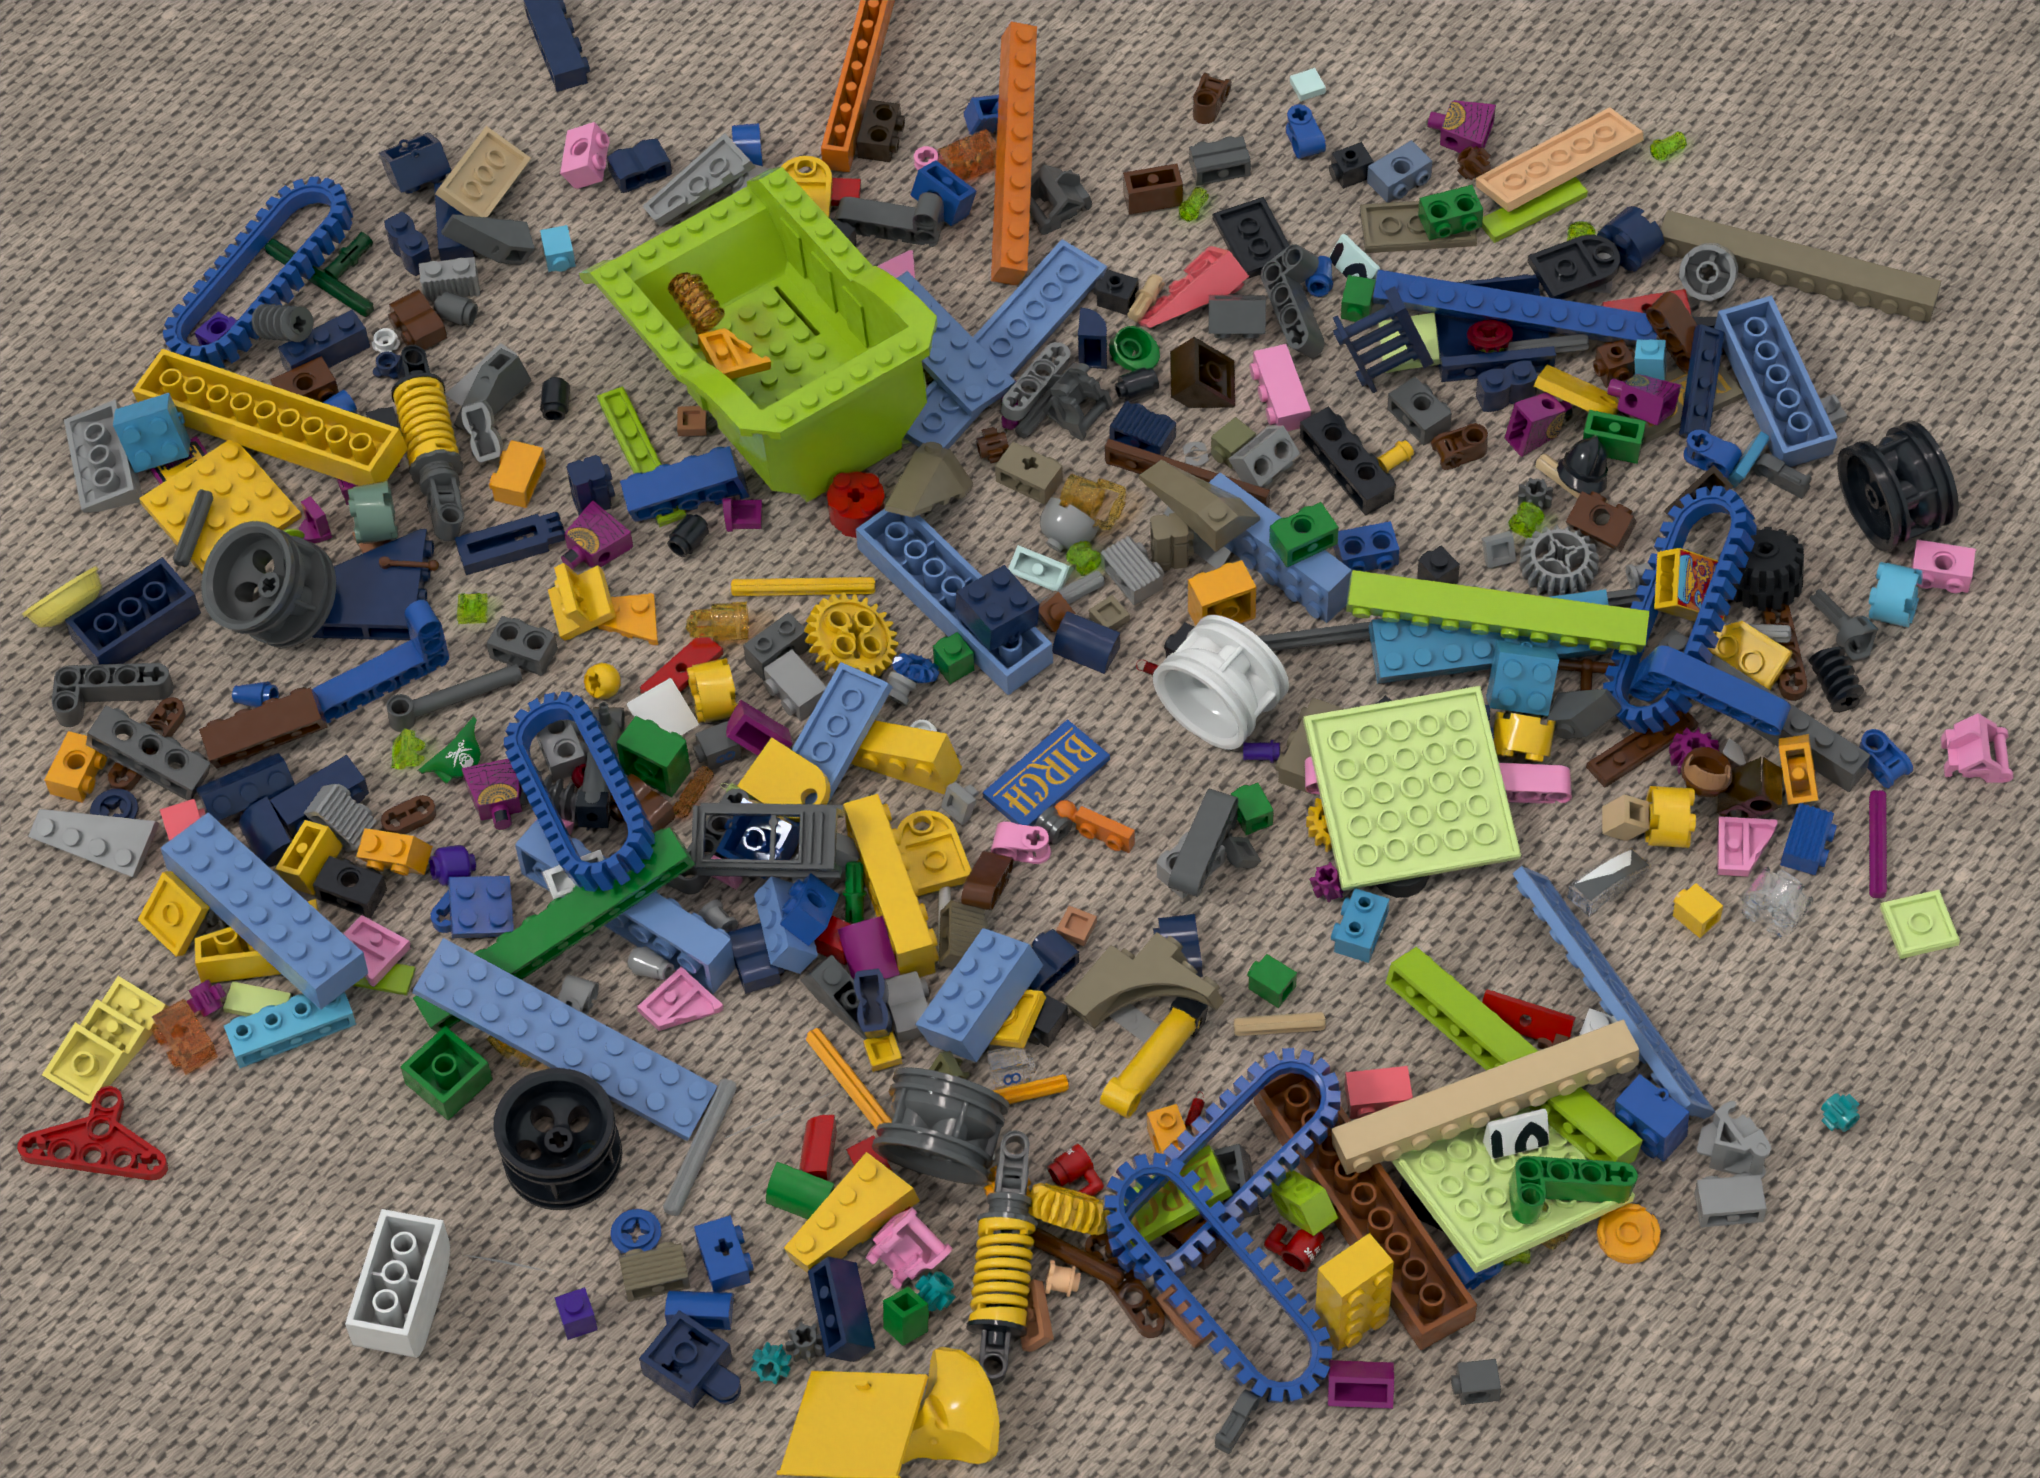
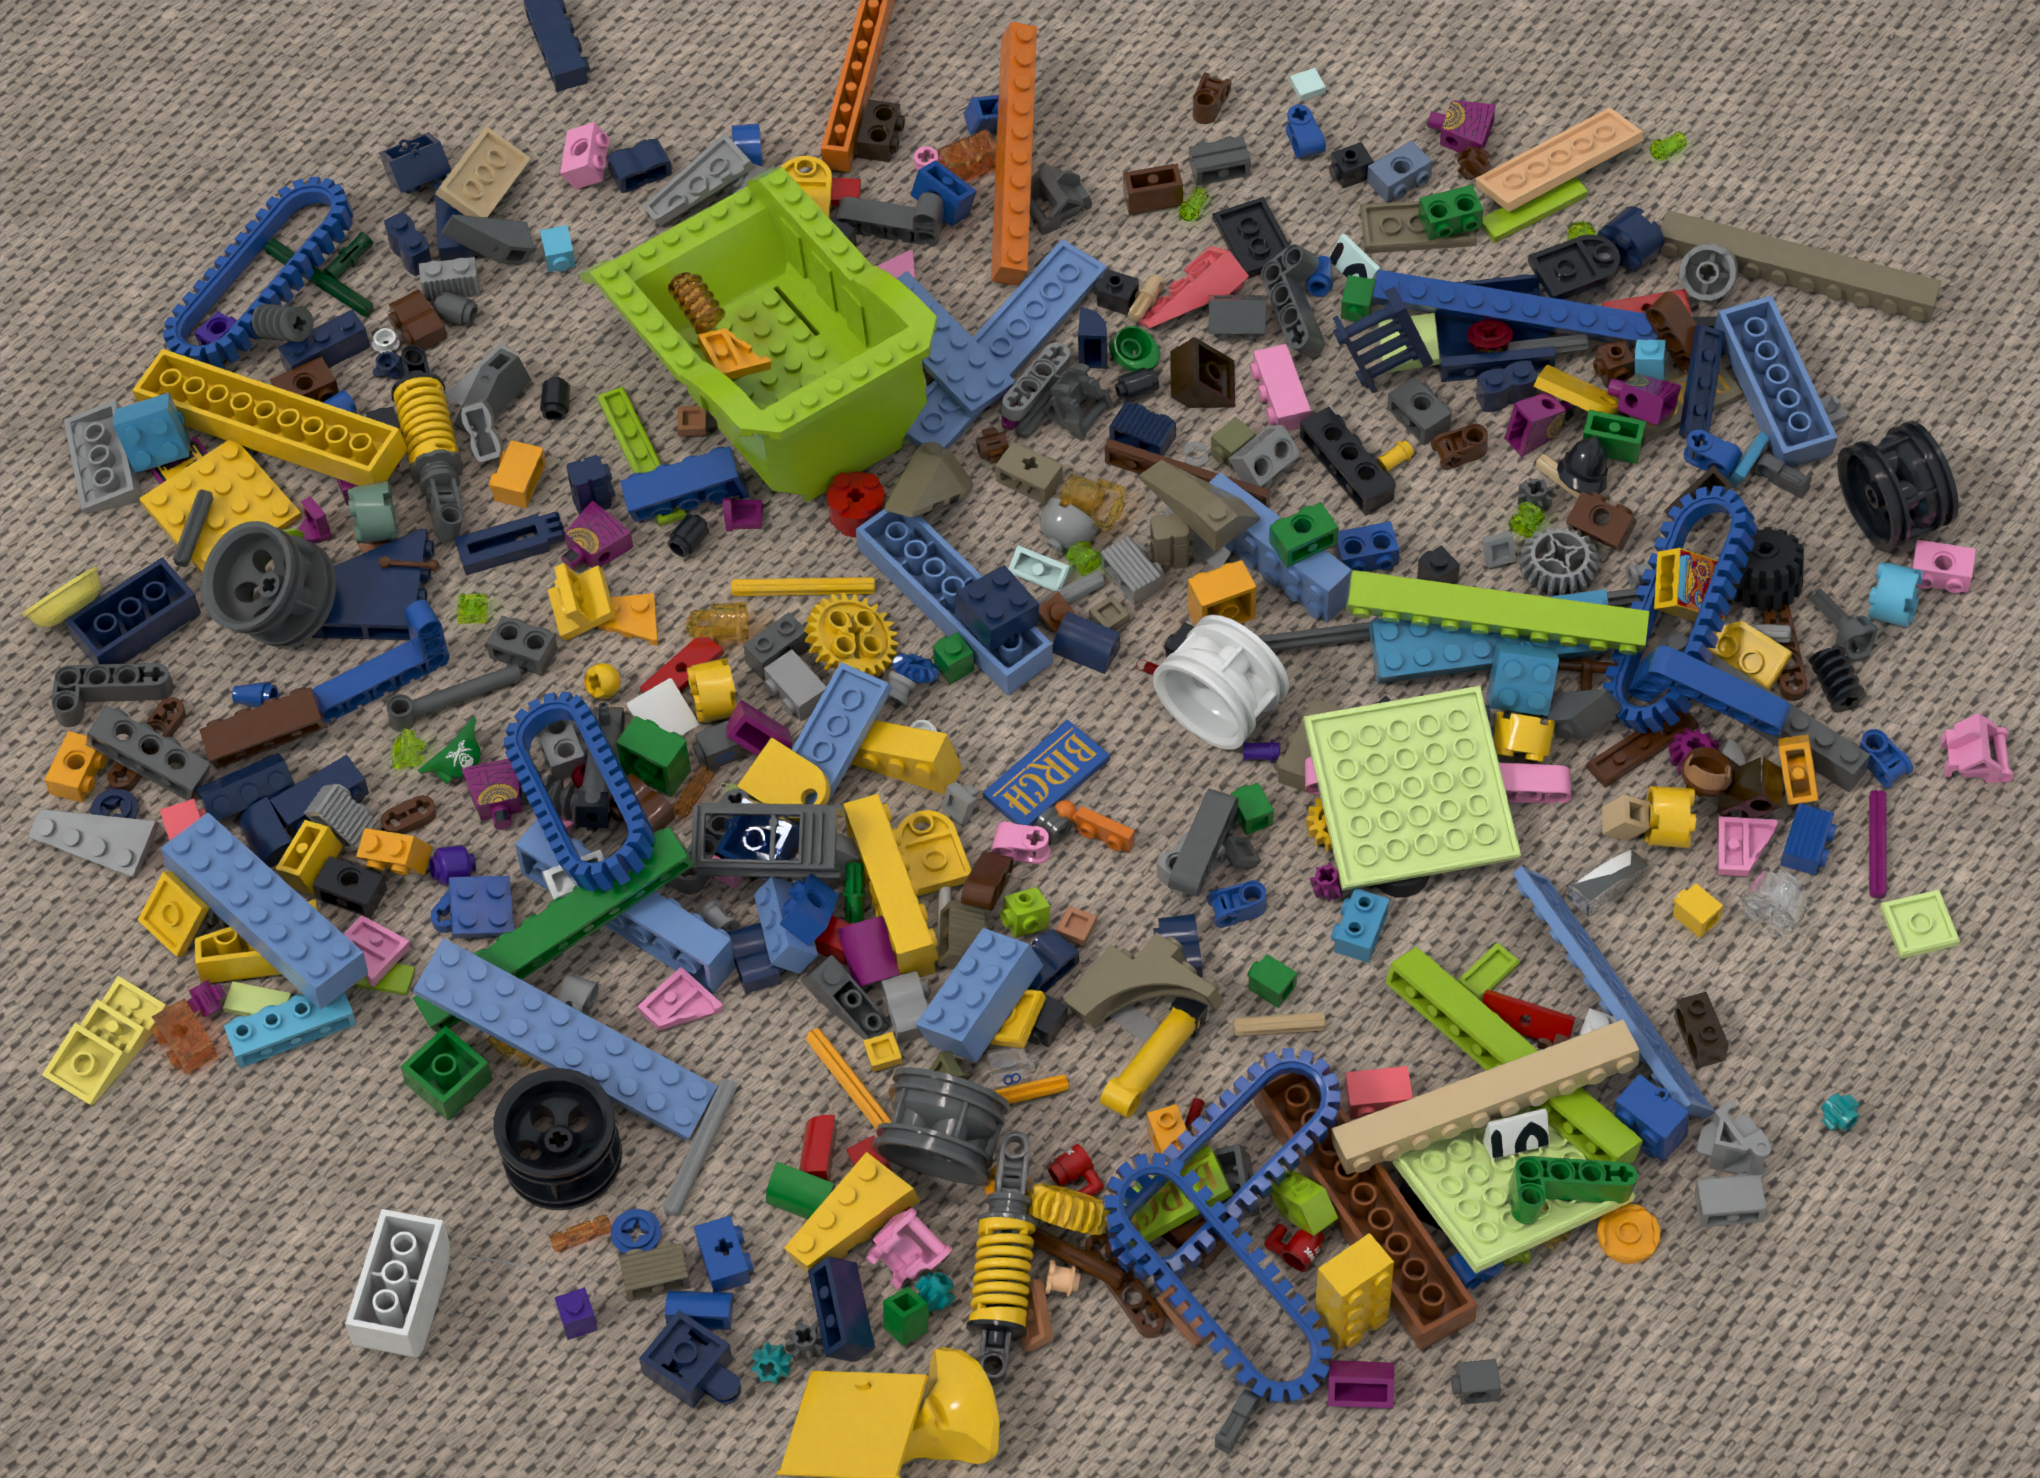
(81, 1140): red beam -> none
(580, 1233): none -> clear orange axle
(649, 964): light grey cone -> none
(873, 997): dark blue brick -> none
(1025, 912): none -> lime brick
(1235, 903): none -> blue piece
(1489, 971): none -> lime tile
(1701, 1030): none -> dark brown brick

